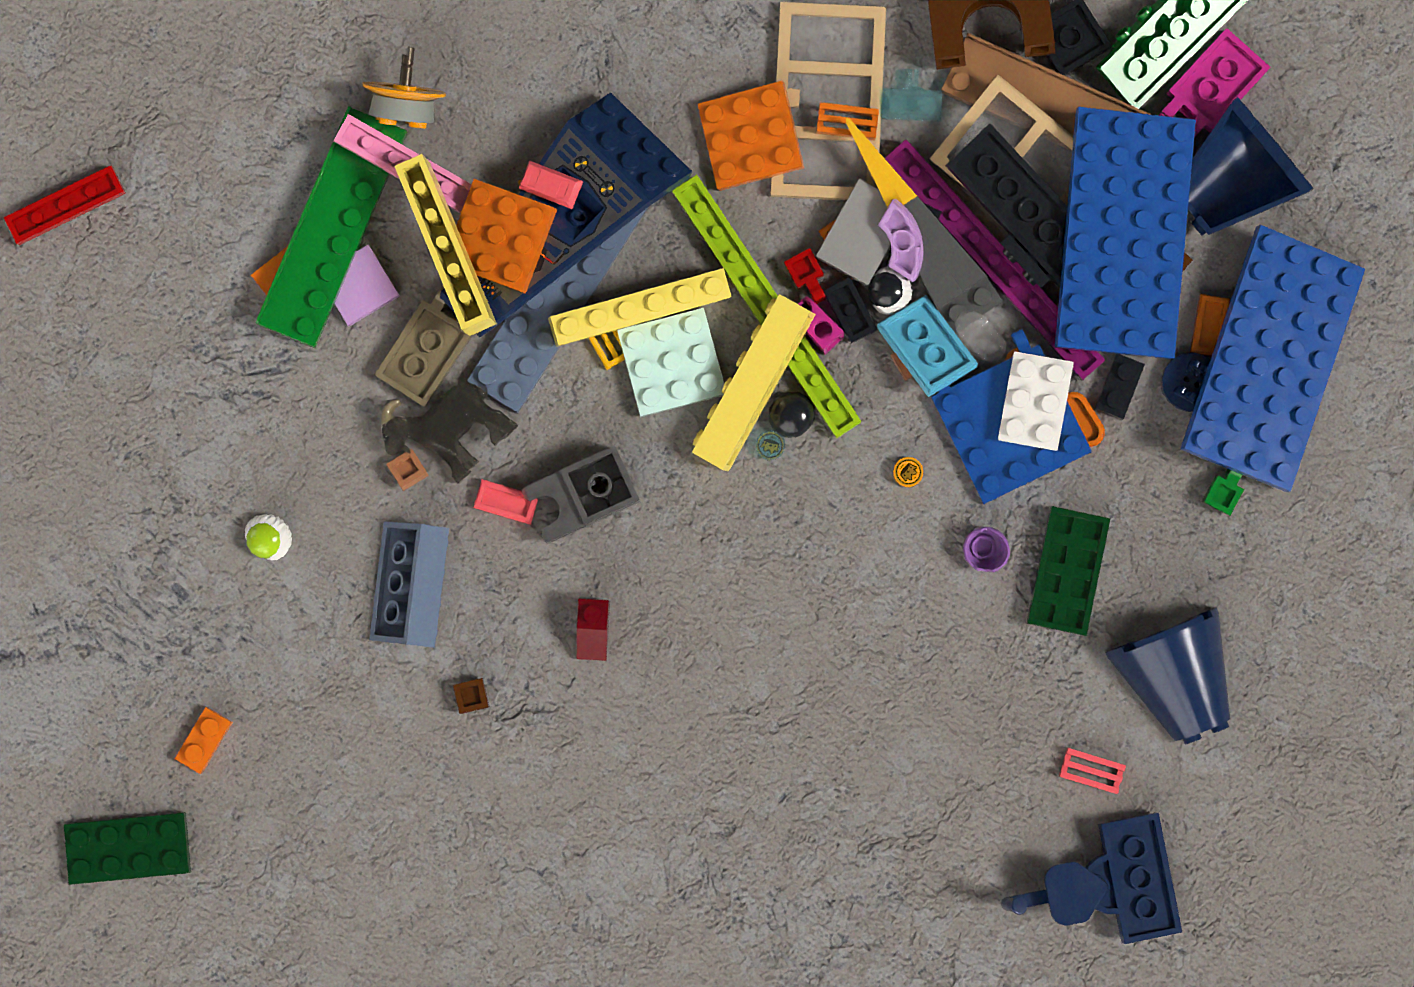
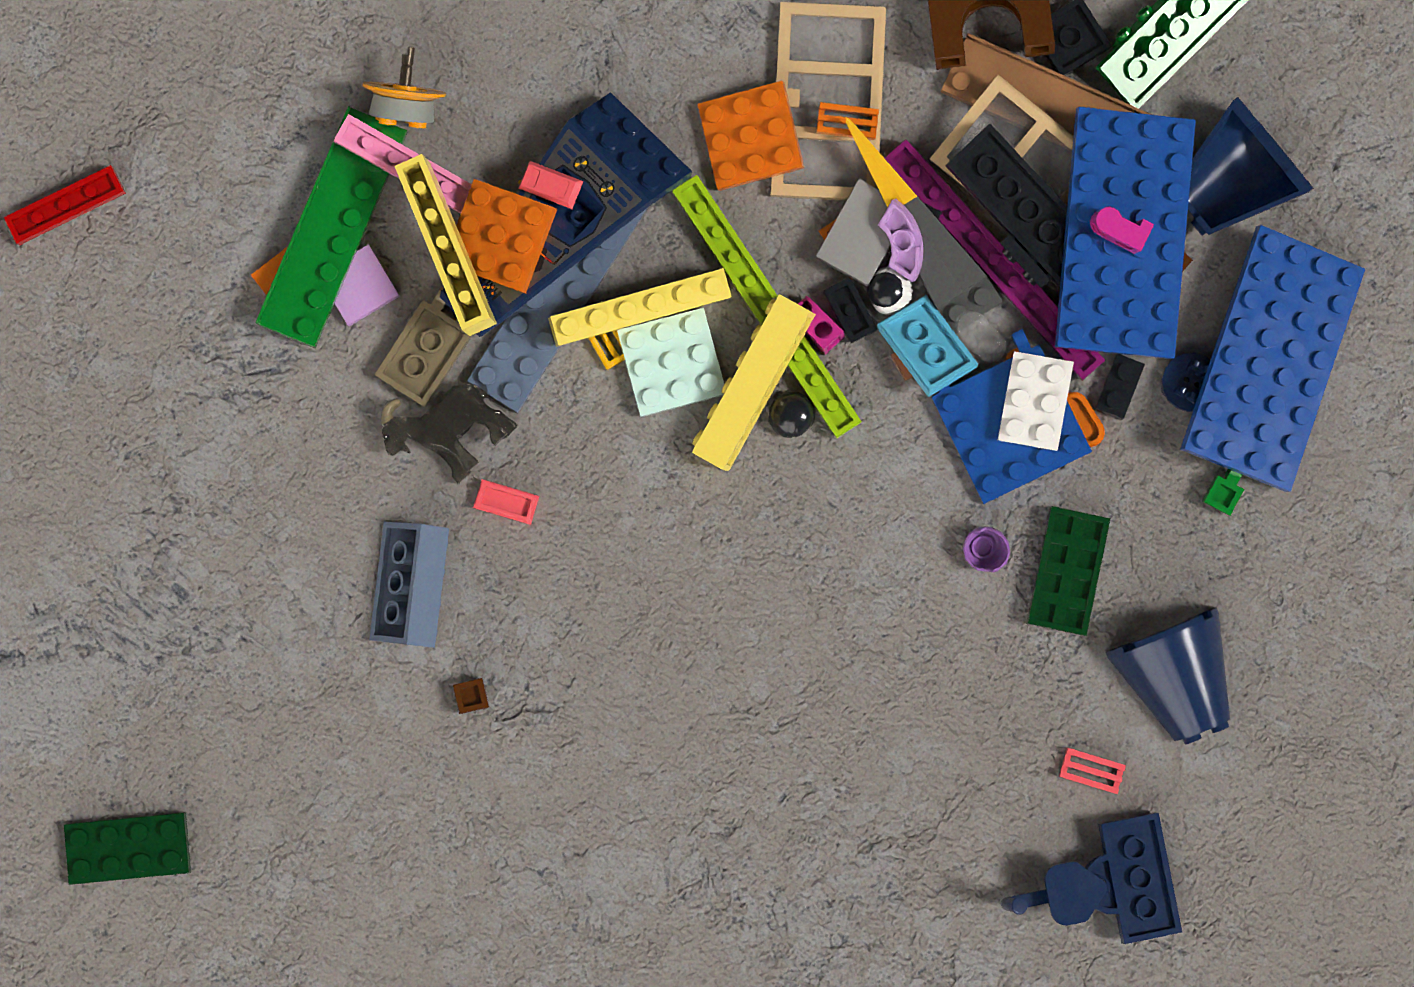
(203, 740): orange plate -> none
(268, 537): hair -> none
(407, 470): nougat plate -> none
(575, 495): flat silver brick -> none
(592, 629): dark red slope -> none
(770, 445): clear light blue tile -> none
(805, 272): red plate -> none
(908, 472): tile -> none
(911, 102): clear light blue plate -> none
(1120, 231): none -> dark pink leg
(1208, 323): orange tile -> none
(1214, 81): dark pink tile -> none

